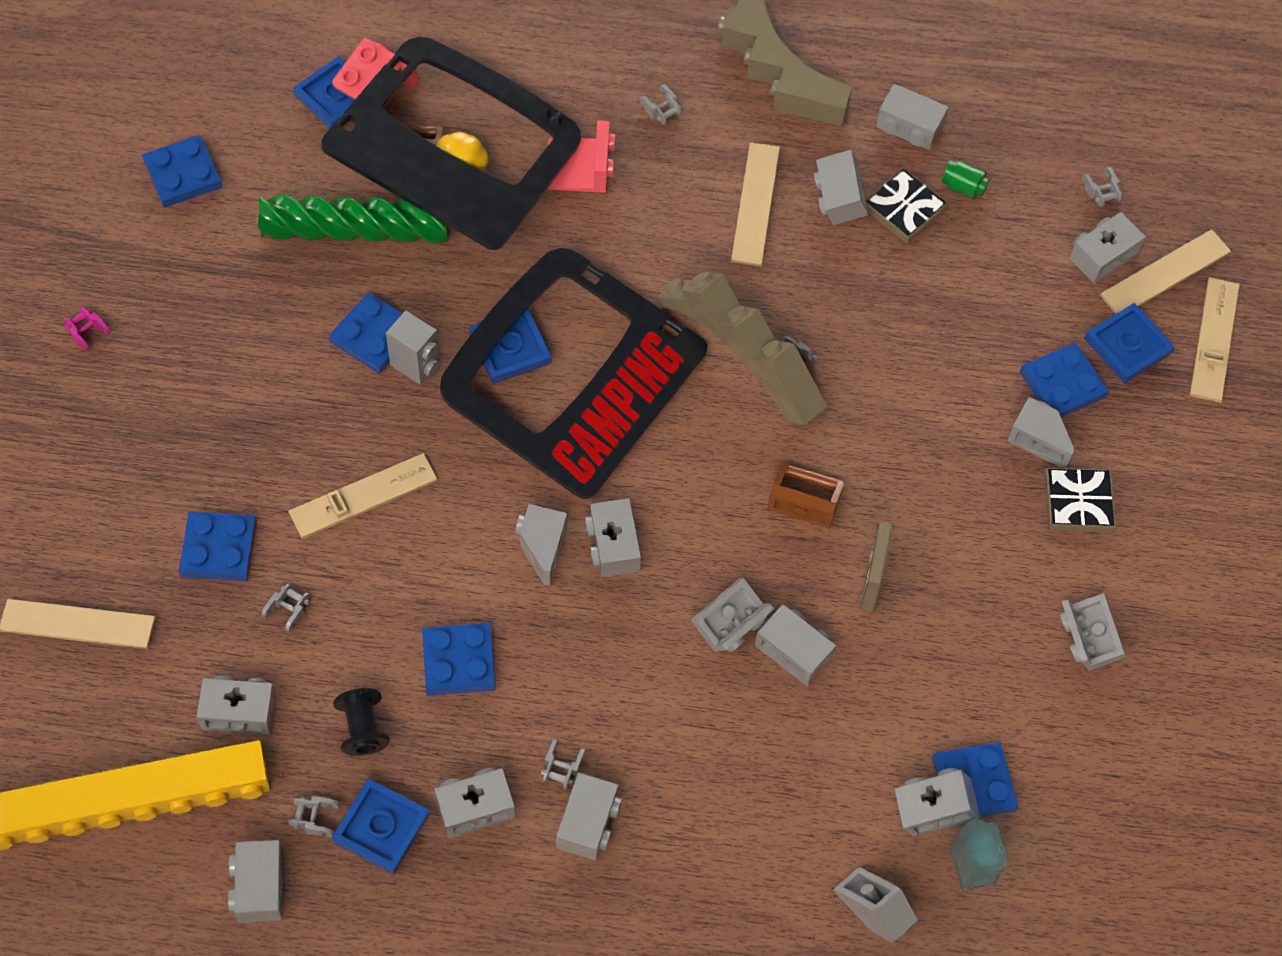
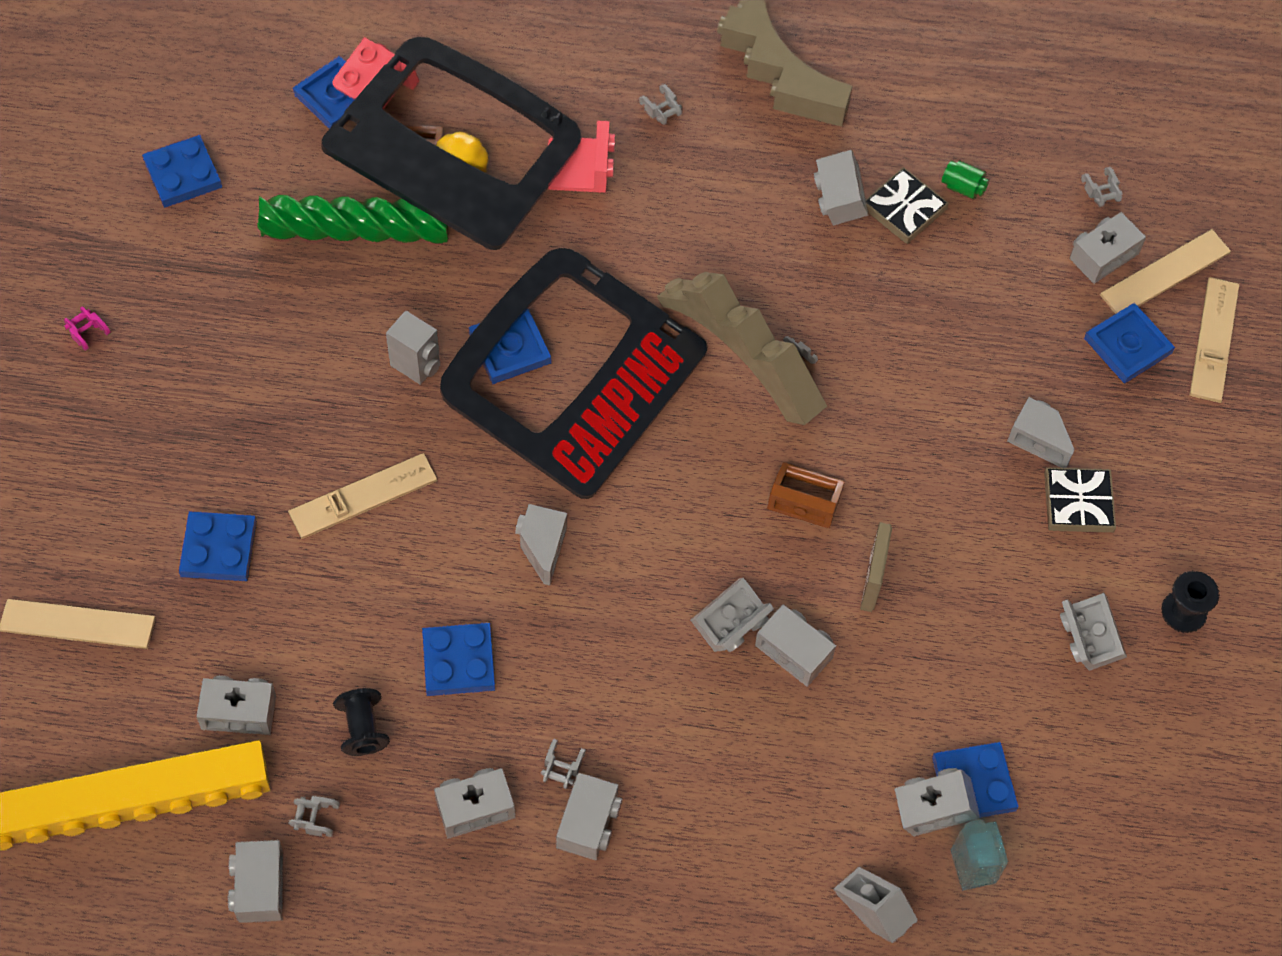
(278, 600): light grey piece -> none
(364, 332): blue plate -> none
(380, 826): blue plate -> none
(622, 553): light grey brick -> none
(755, 204): tan piece -> none
(911, 117): light grey brick -> none
(1064, 380): blue plate -> none
(1190, 601): none -> black hose

